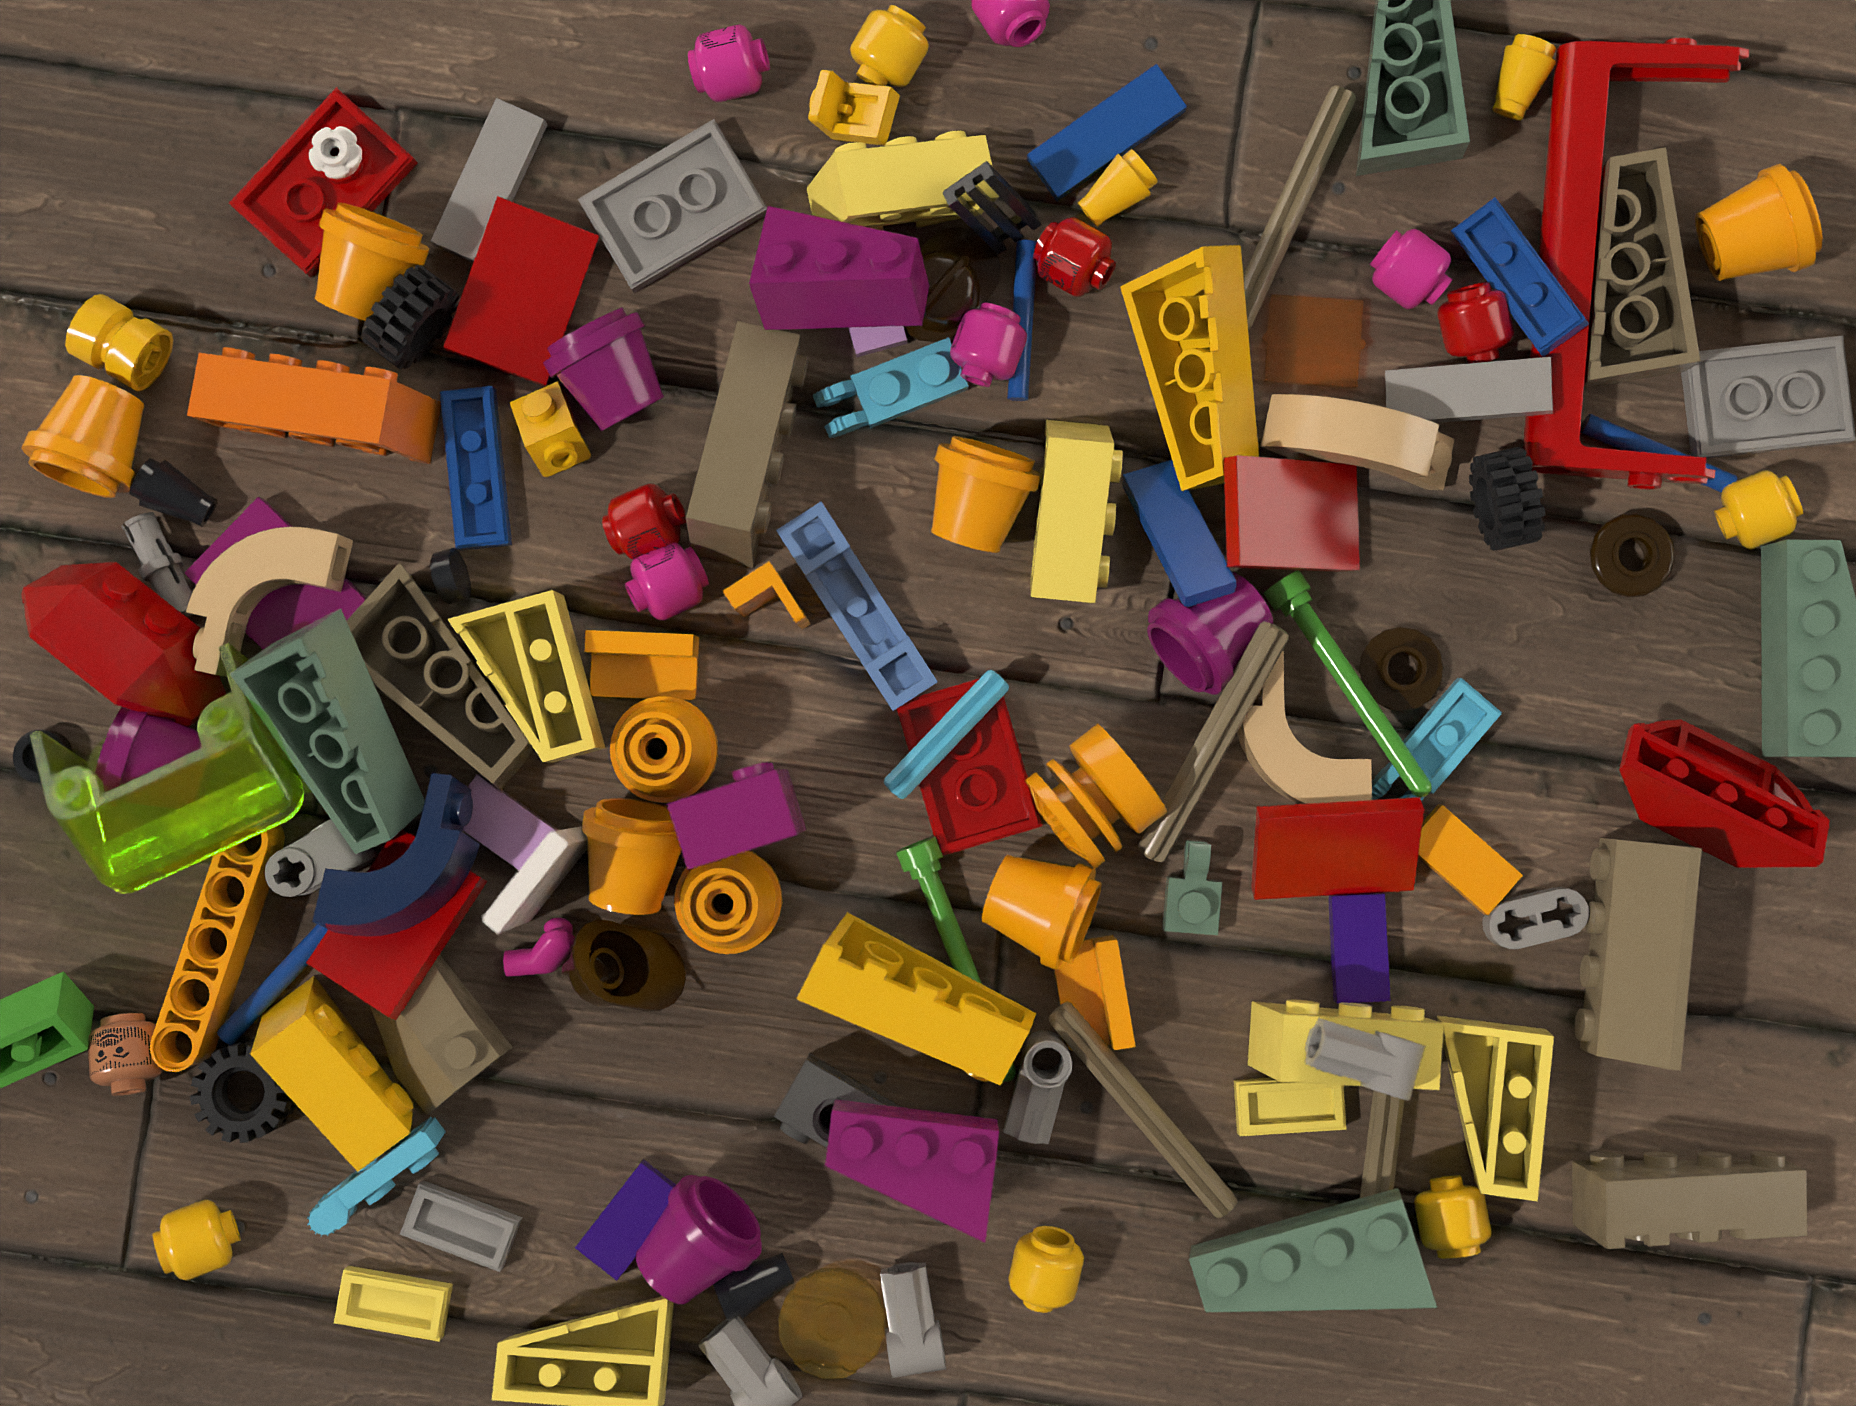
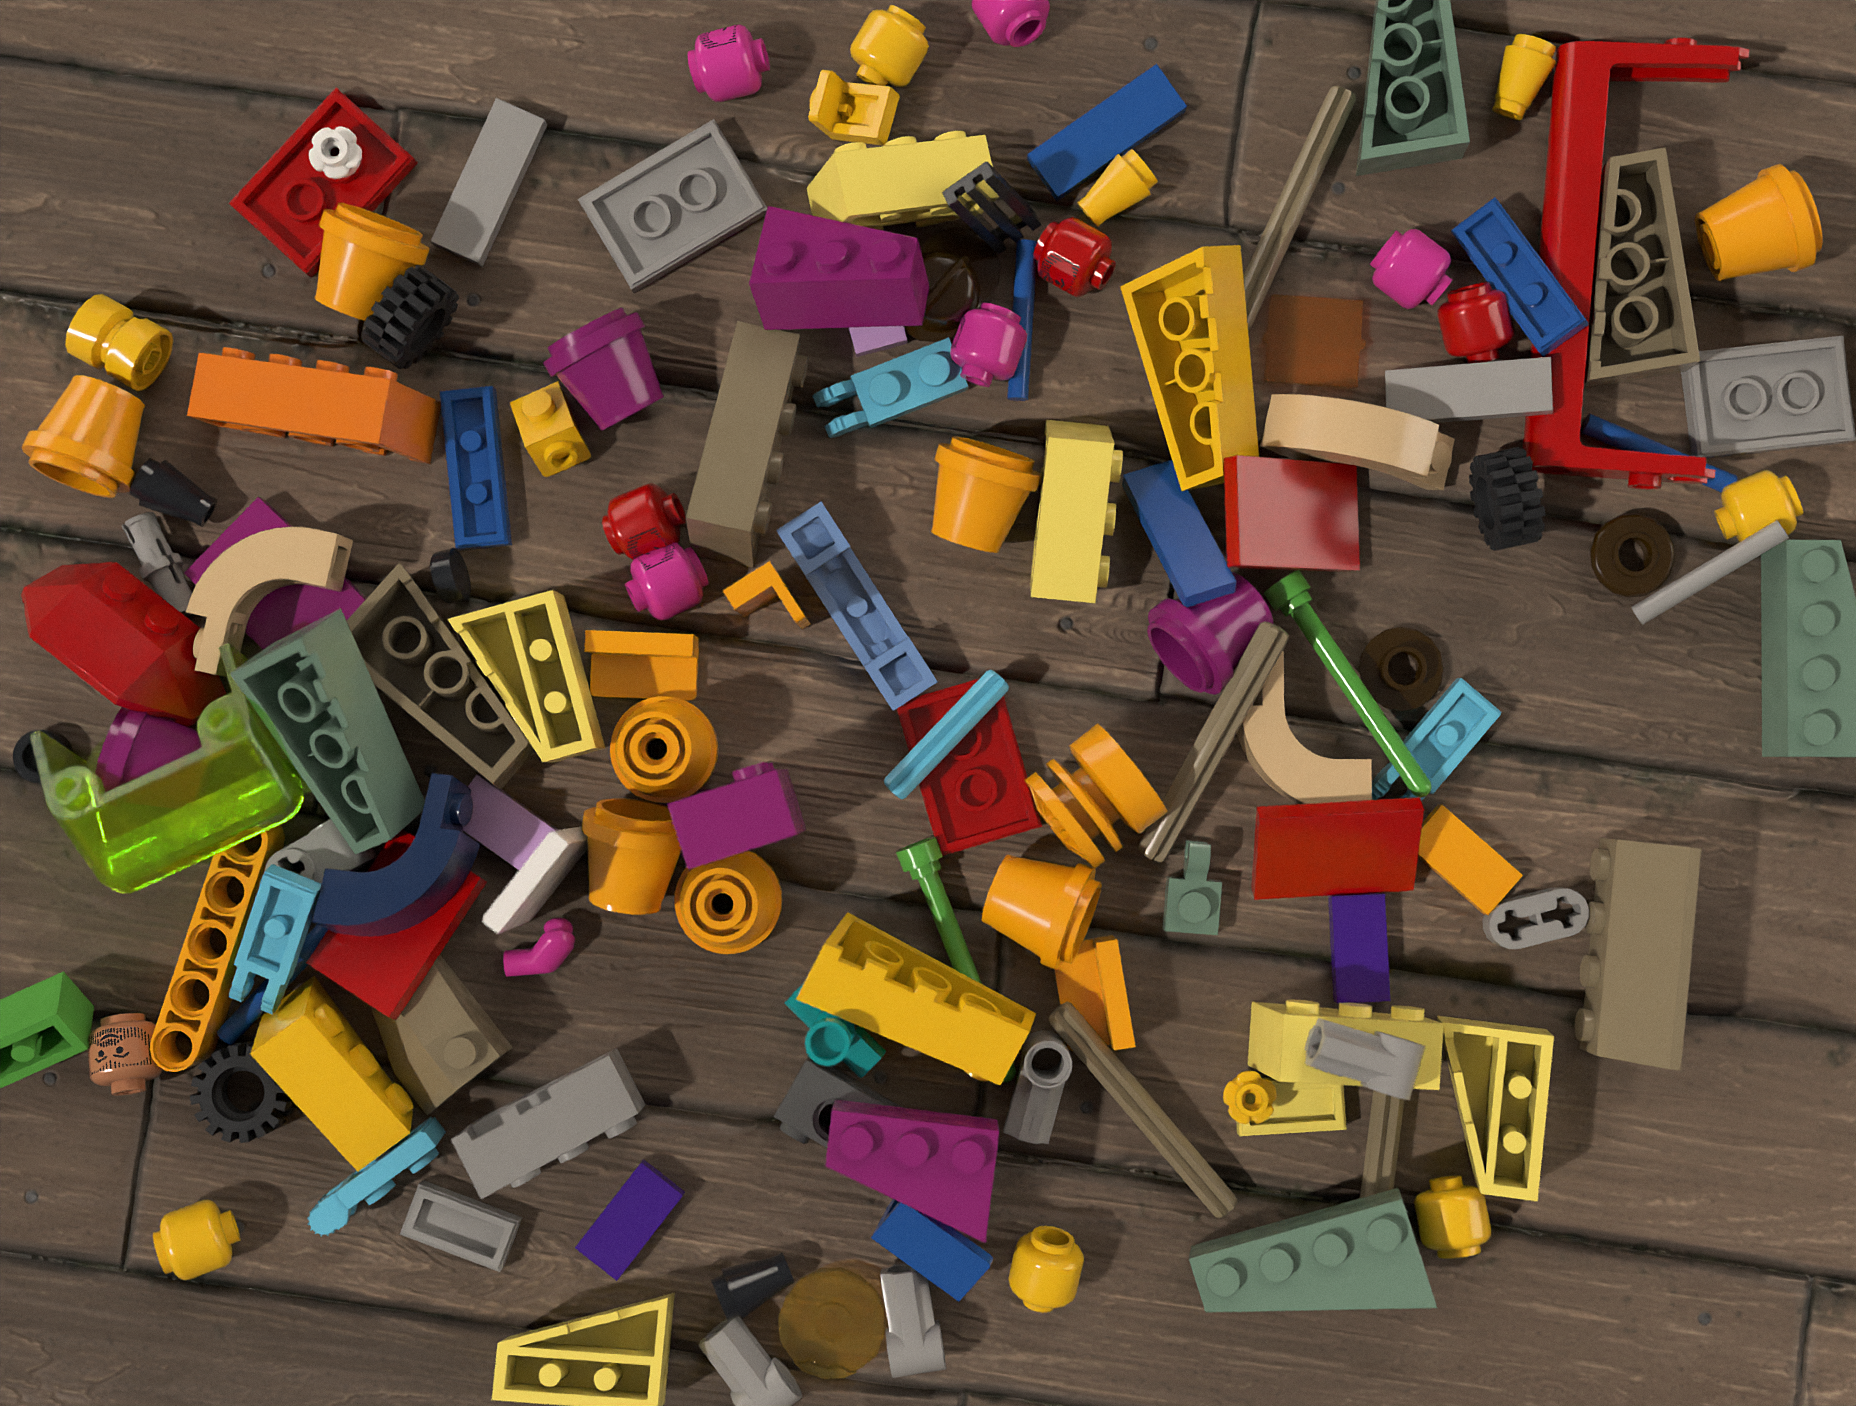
(274, 934): none -> medium azure hinge
(393, 1303): light yellow tile -> none
(520, 290): red tile -> none
(549, 1124): none -> light grey wedge
(624, 967): dark brown piece -> none
(698, 1239): magenta piece -> none
(835, 1039): none -> teal bar
(932, 1248): none -> blue panel
(1239, 1087): none -> yellow plate
(1688, 1197): dark tan wedge -> none
(1710, 572): none -> light grey bar
(1720, 798): red wedge -> none

